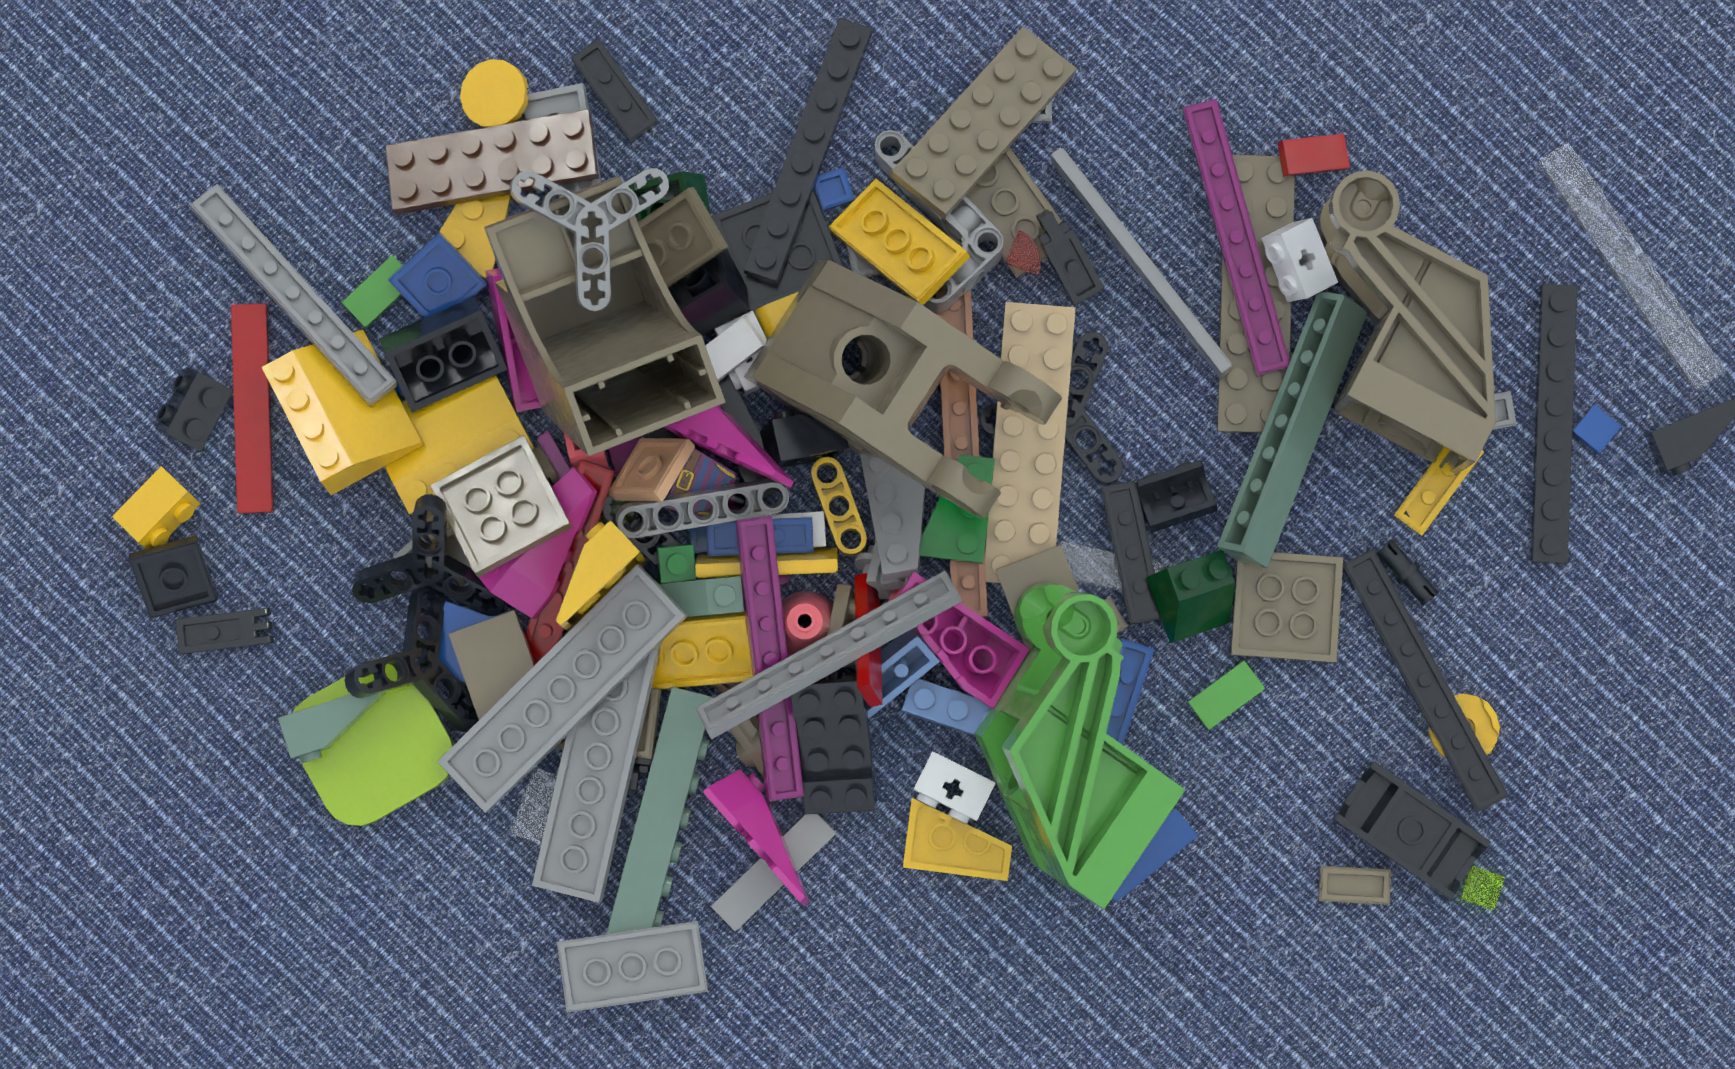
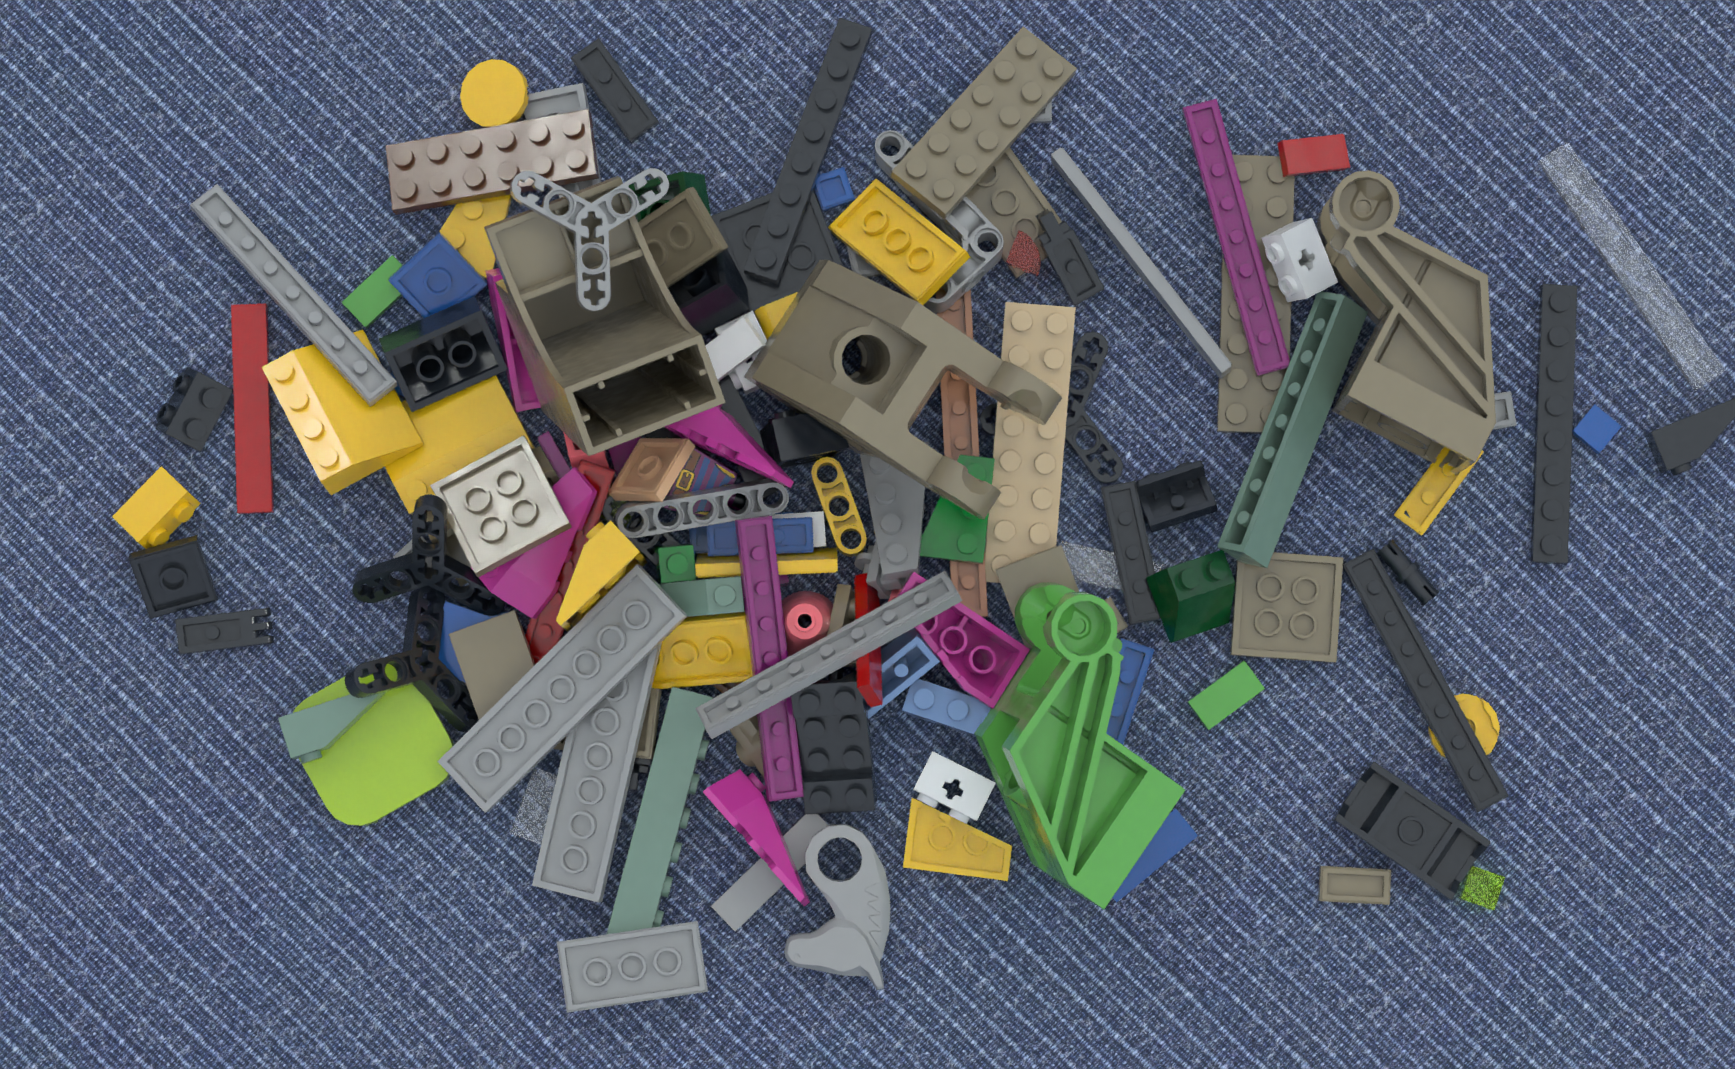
(861, 904): none -> light grey animal

